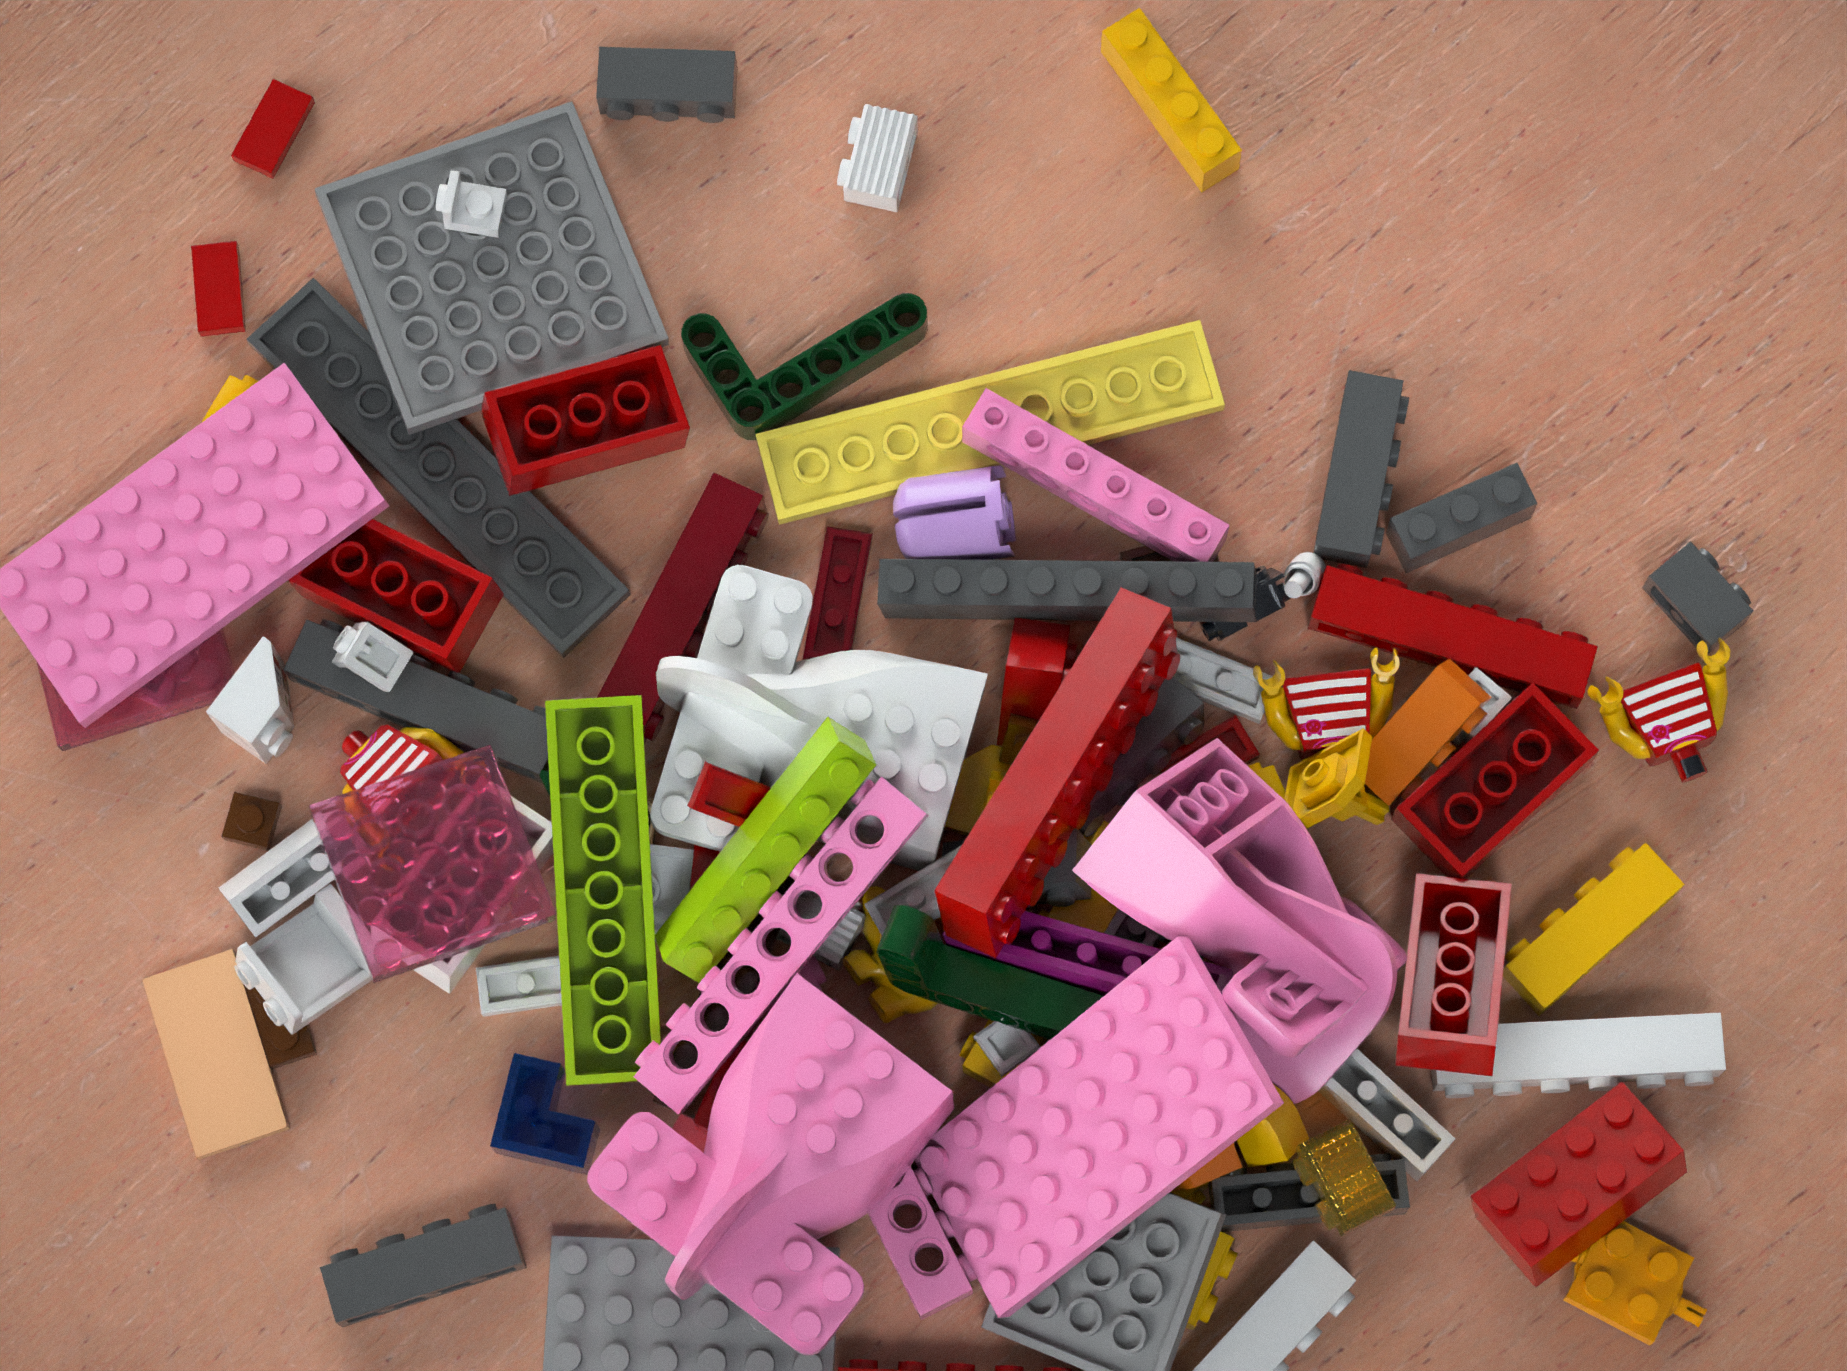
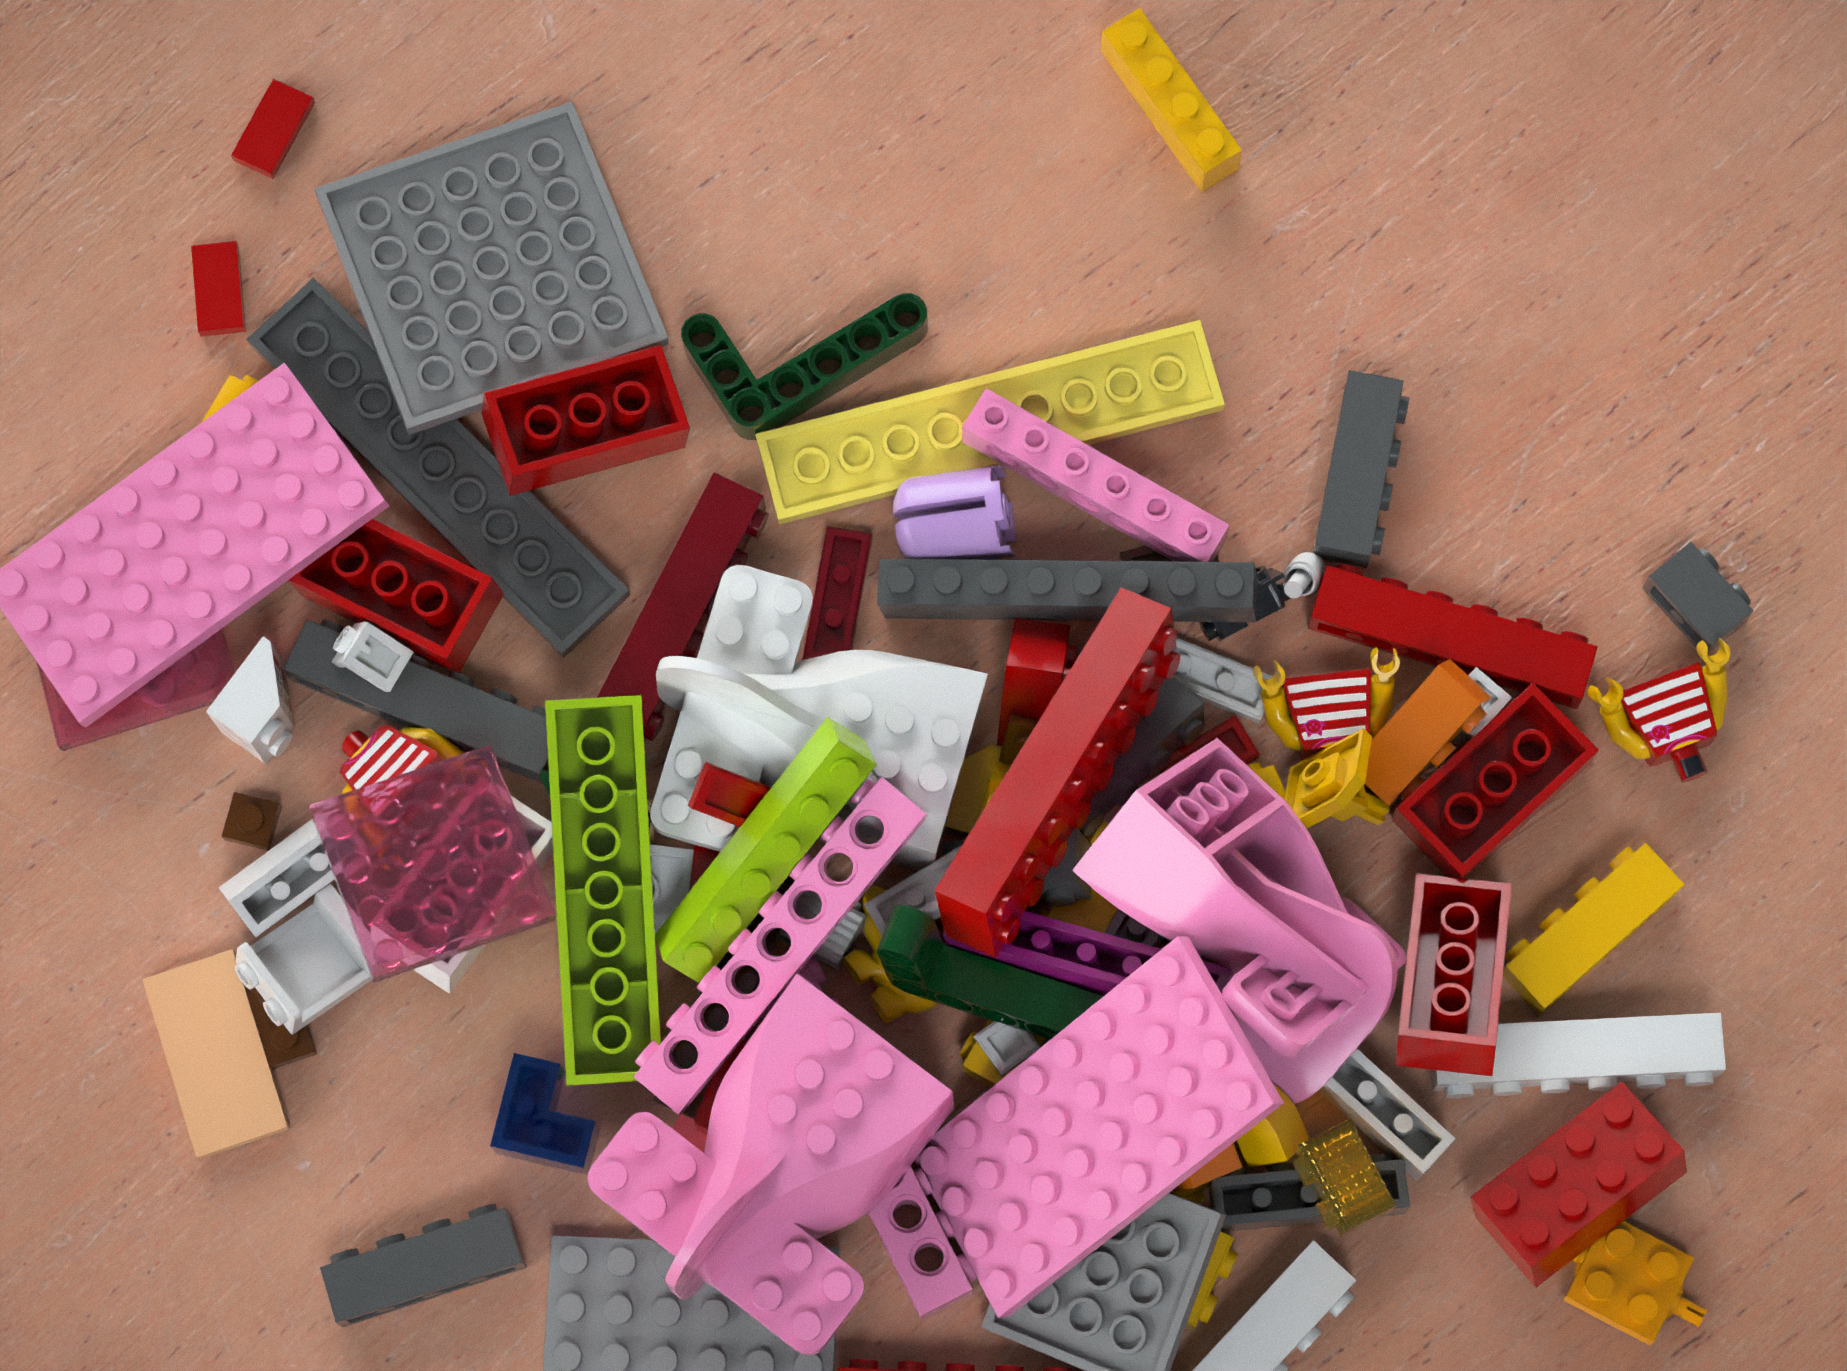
(471, 206): white bracket -> none
(519, 986): white tile -> none
(667, 83): dark grey brick -> none
(879, 158): white brick -> none
(1461, 517): dark grey brick -> none

